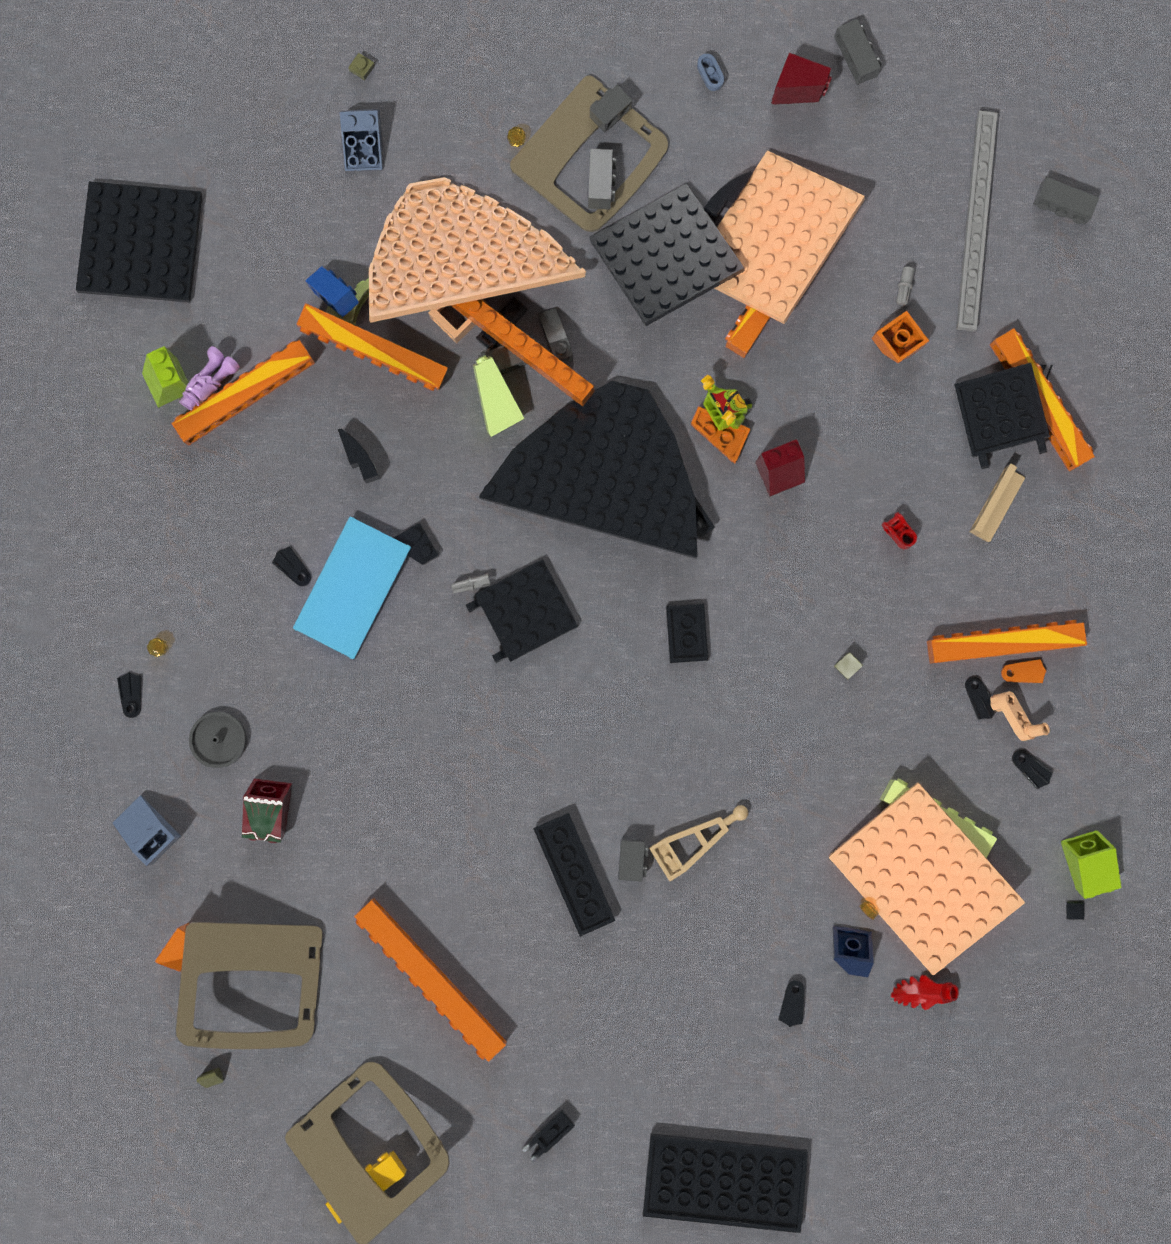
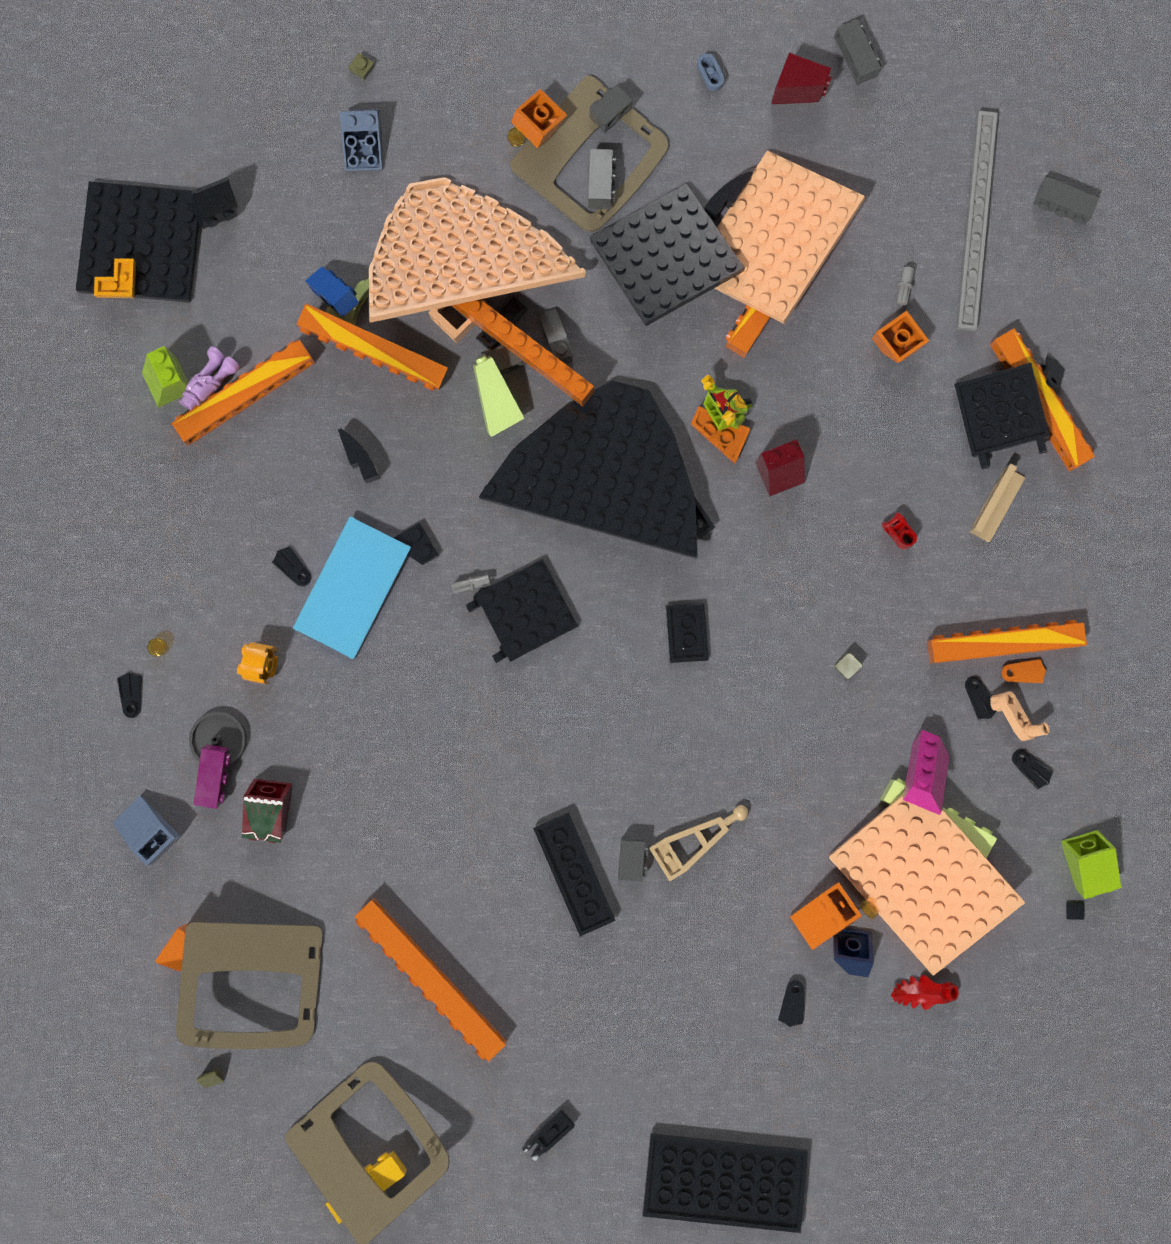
(120, 285): none -> light orange plate
(212, 776): none -> magenta brick
(214, 203): none -> black slope
(258, 662): none -> light orange brick
(538, 118): none -> orange slope
(826, 916): none -> orange slope
(927, 772): none -> dark pink slope
(1054, 372): none -> black piece

